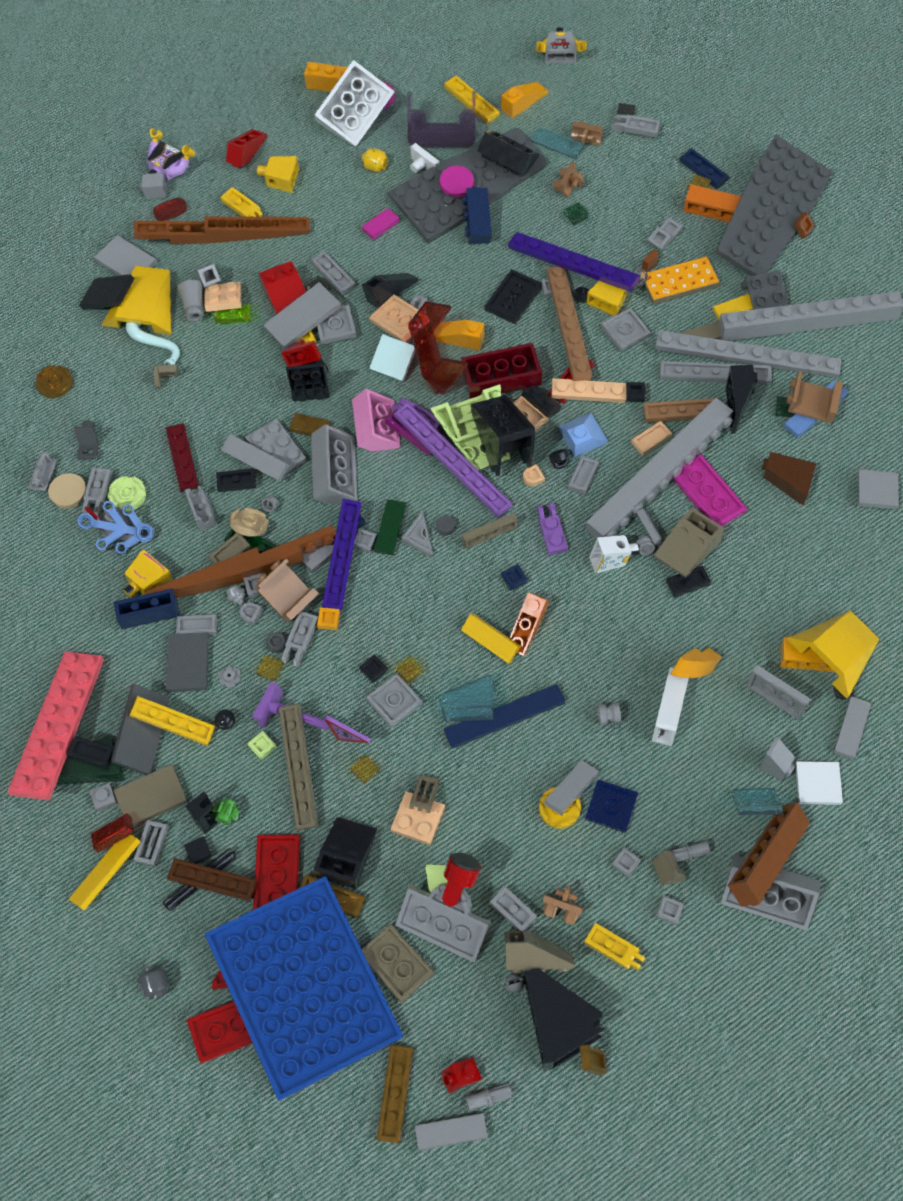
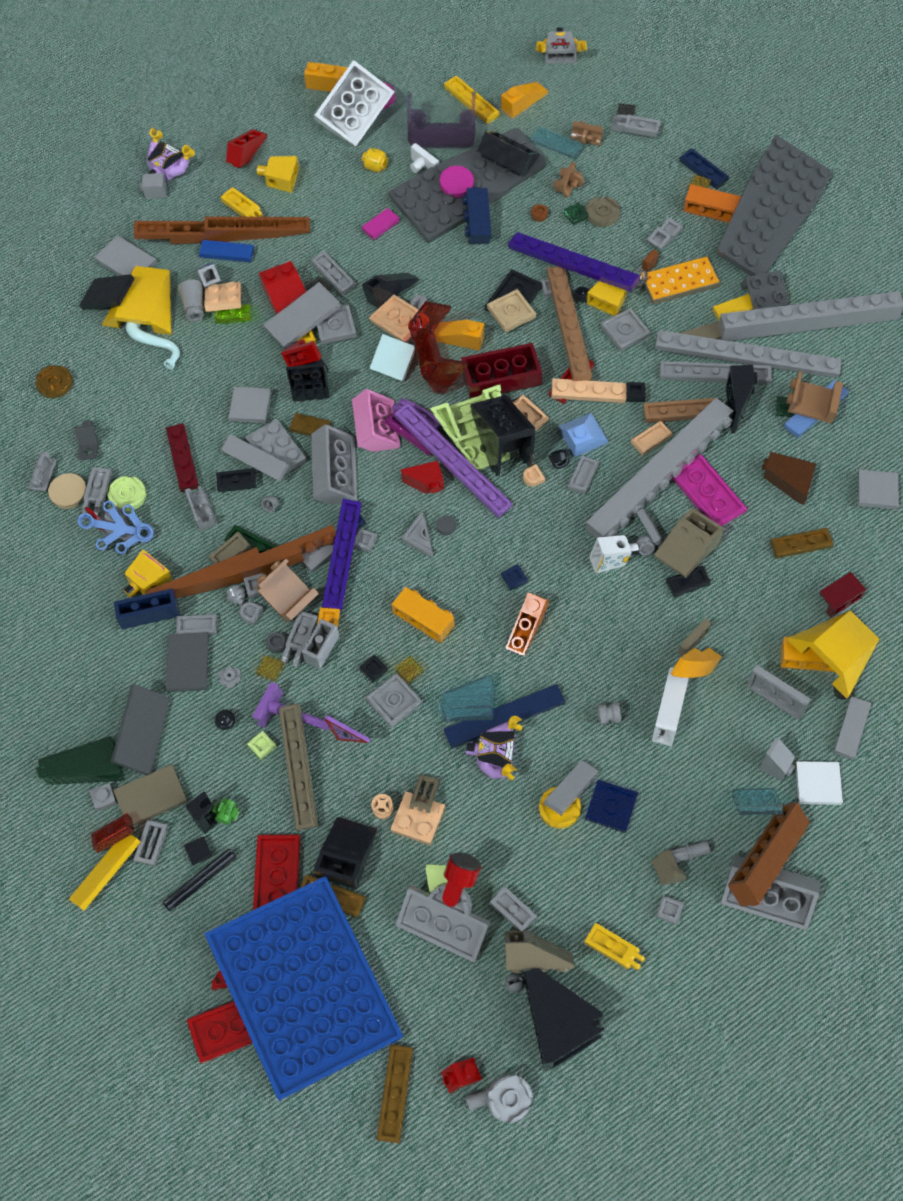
(56, 726): coral plate -> none
(90, 752): black tile -> none
(153, 982): dark grey head -> none
(164, 371): dark tan tile -> none
(169, 209): clear red tile -> none
(172, 721): yellow tile -> none
(212, 880): reddish brown tile -> none
(226, 251): none -> blue tile
(249, 522): tan tile -> none
(250, 404): none -> light grey tile
(320, 643): none -> light grey brick
(364, 769): clear yellow tile -> none
(380, 802): none -> light nougat wheel
(390, 527): dark green tile -> none
(396, 963): dark tan tile -> none
(423, 614): none -> light orange brick
(424, 477): none -> red slope
(451, 1132): light grey tile -> none
(489, 531): dark tan tile -> none
(490, 638): yellow tile -> none
(496, 749): none -> torso
(509, 1098): none -> light grey tile
(511, 310): none -> tan tile
(539, 213): none -> dark orange tile
(541, 401): black plate -> none
(552, 530): medium lavender hinge -> none
(552, 904): medium nougat hips -> none
(593, 1060): pearl gold tile -> none
(603, 211): none -> dark tan tile
(626, 862): light grey tile -> none
(695, 637): none -> dark tan tile
(801, 543): none -> pearl gold tile
(804, 225): dark orange tile -> none
(842, 594): none -> dark red panel

